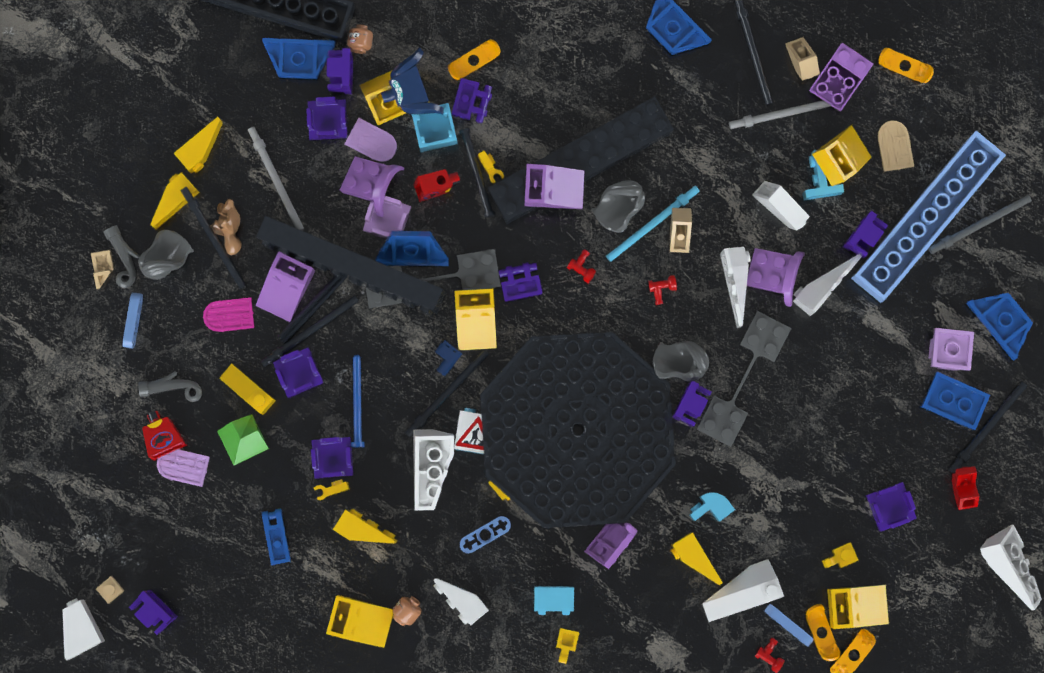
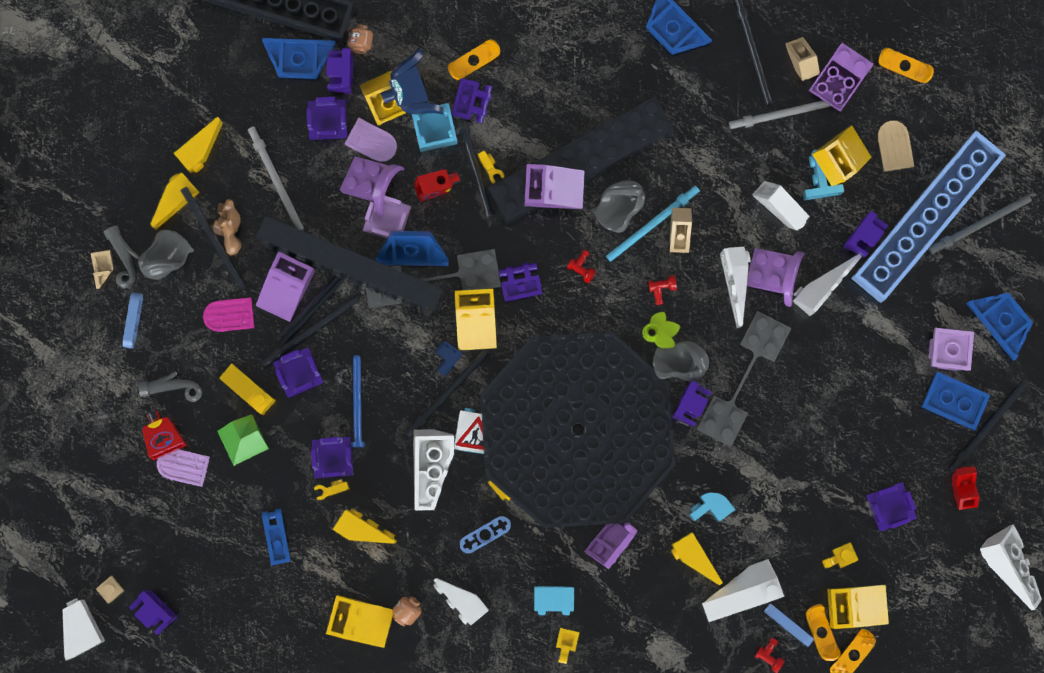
(663, 330): none -> lime plate

